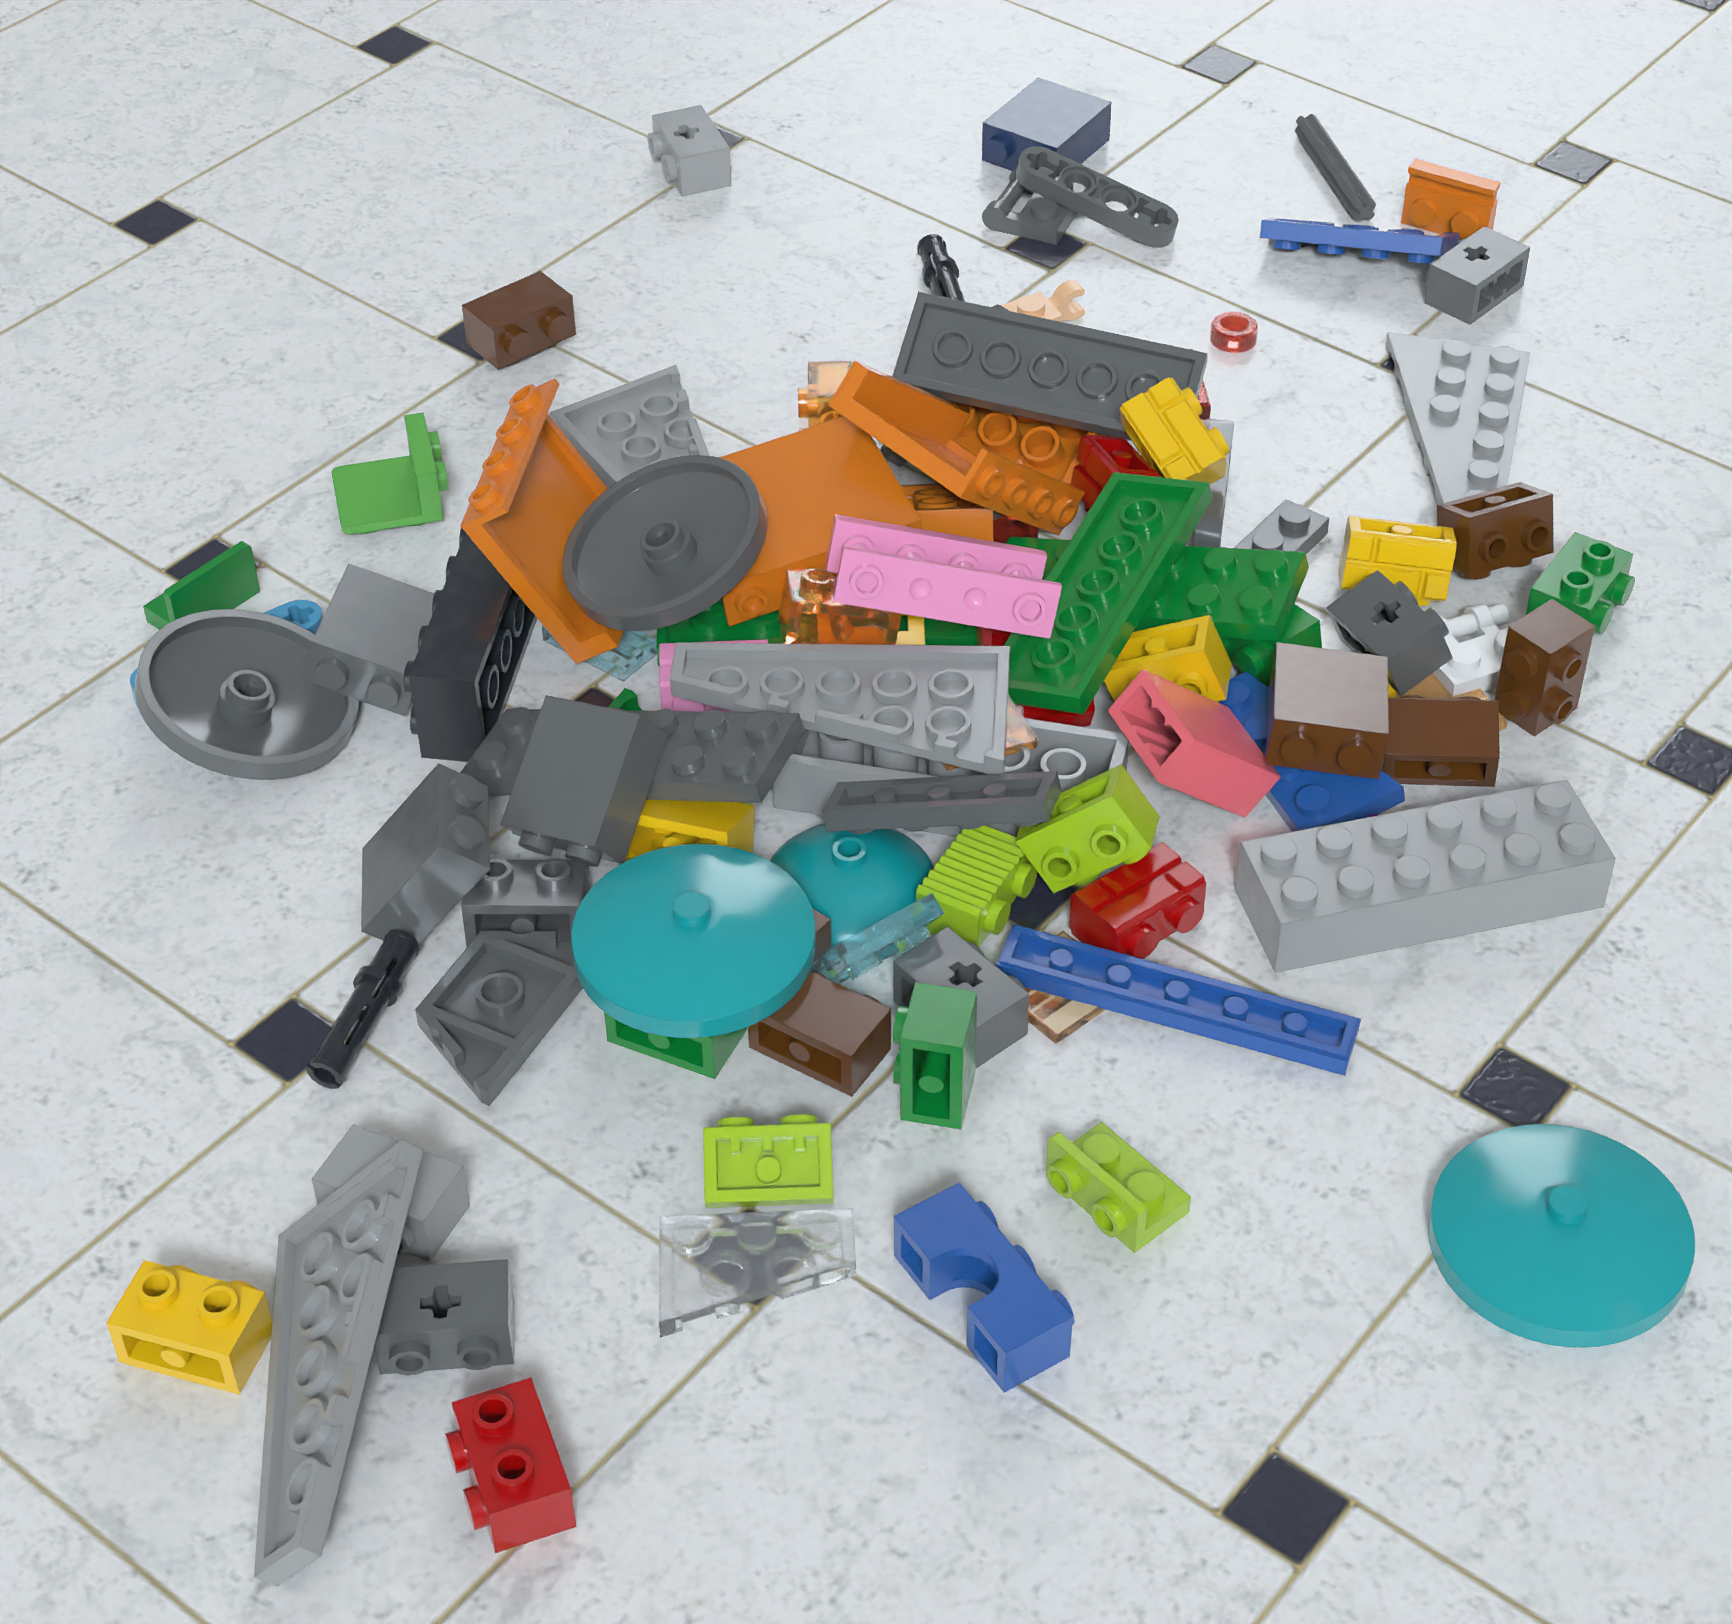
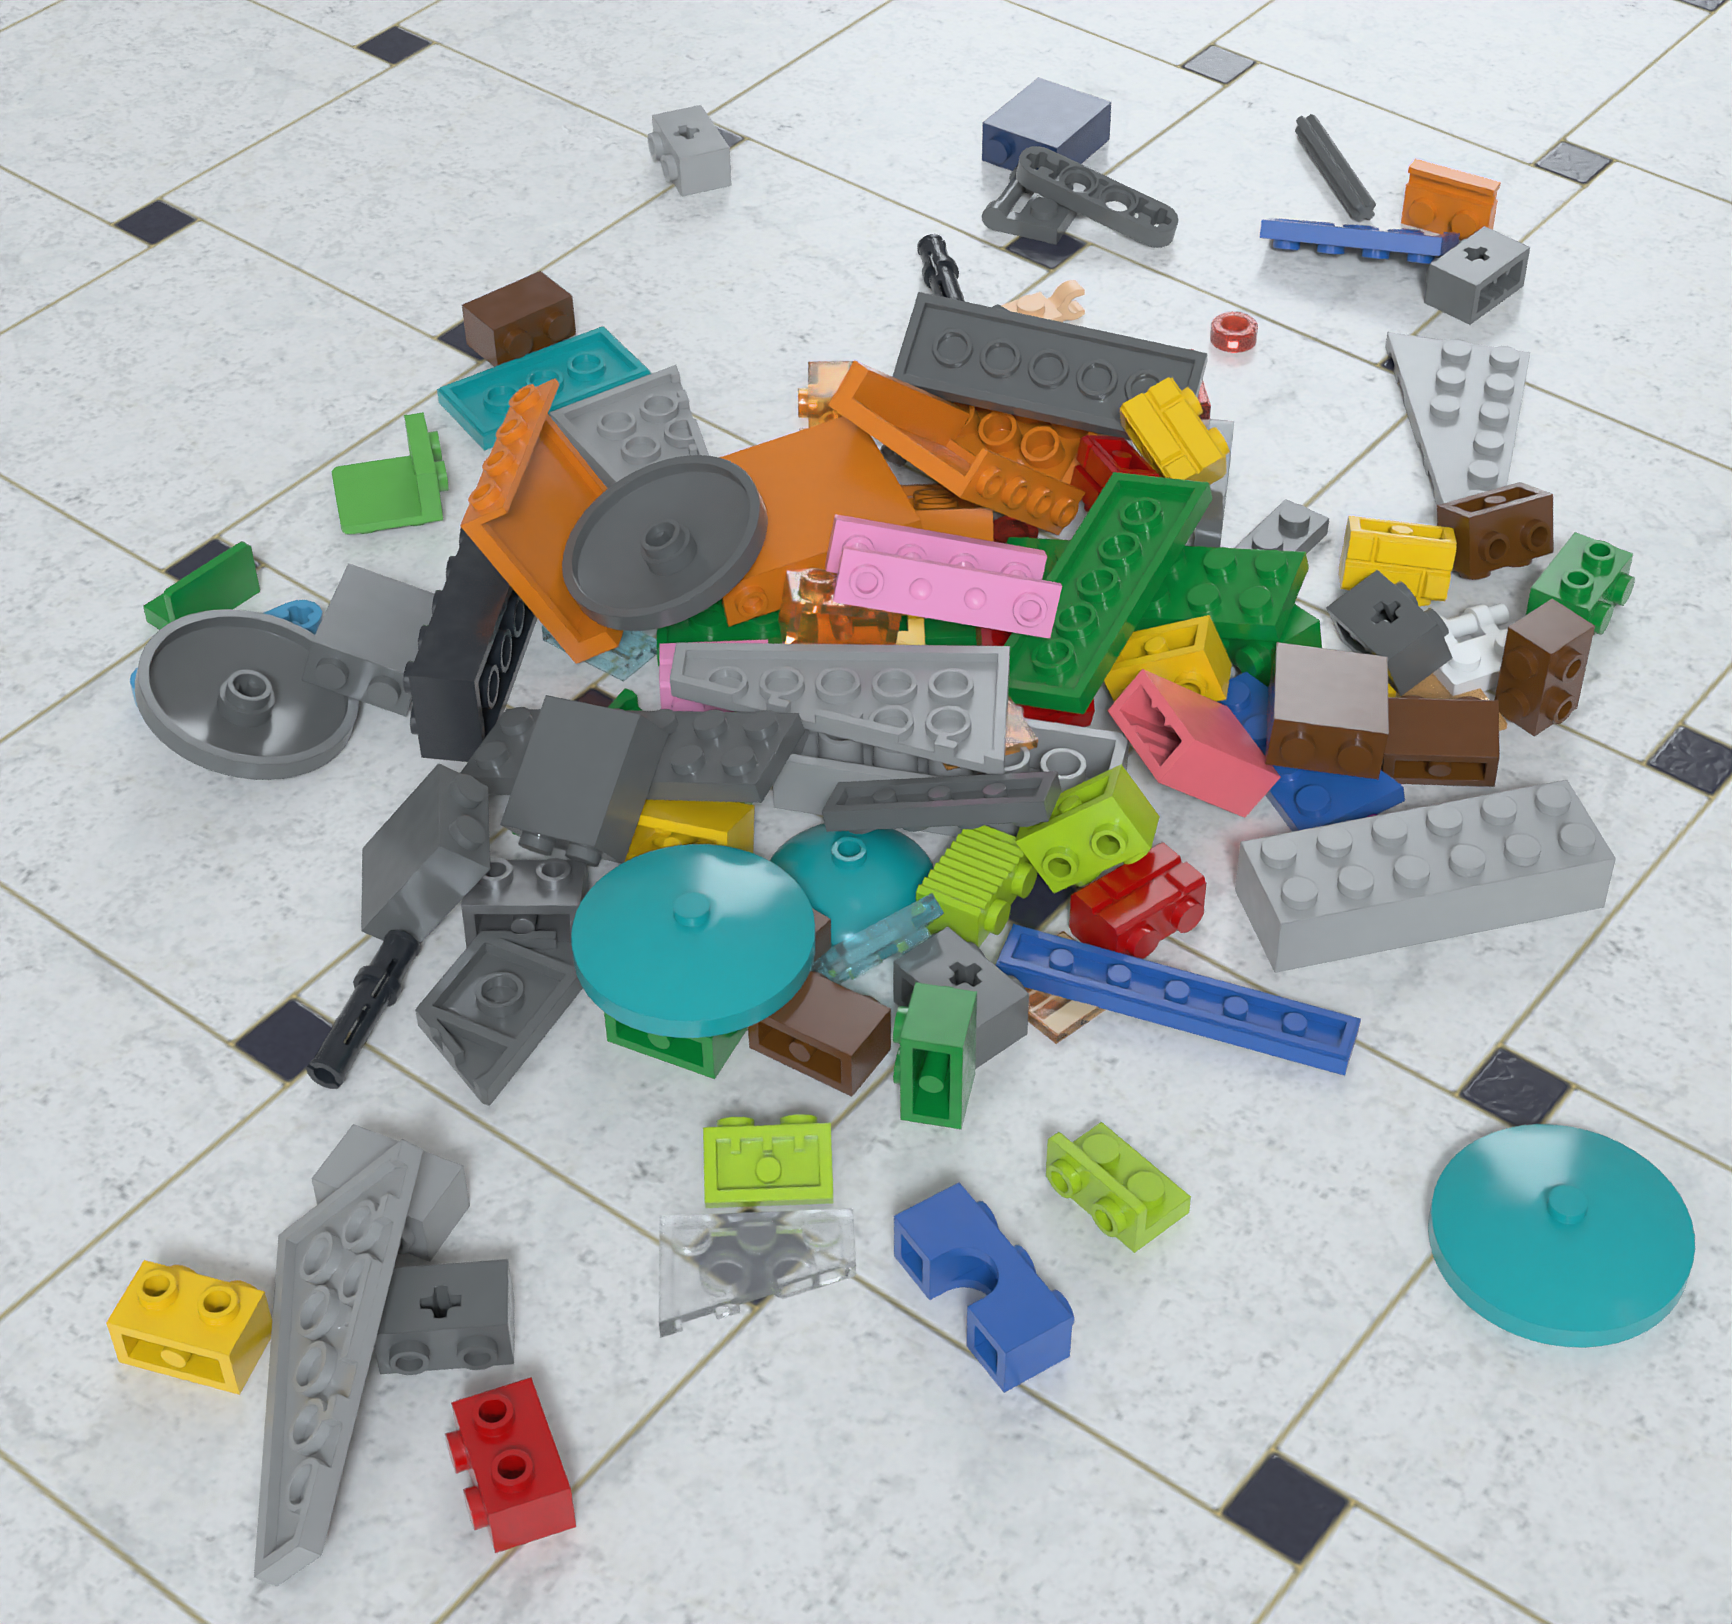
(580, 365): none -> teal tile

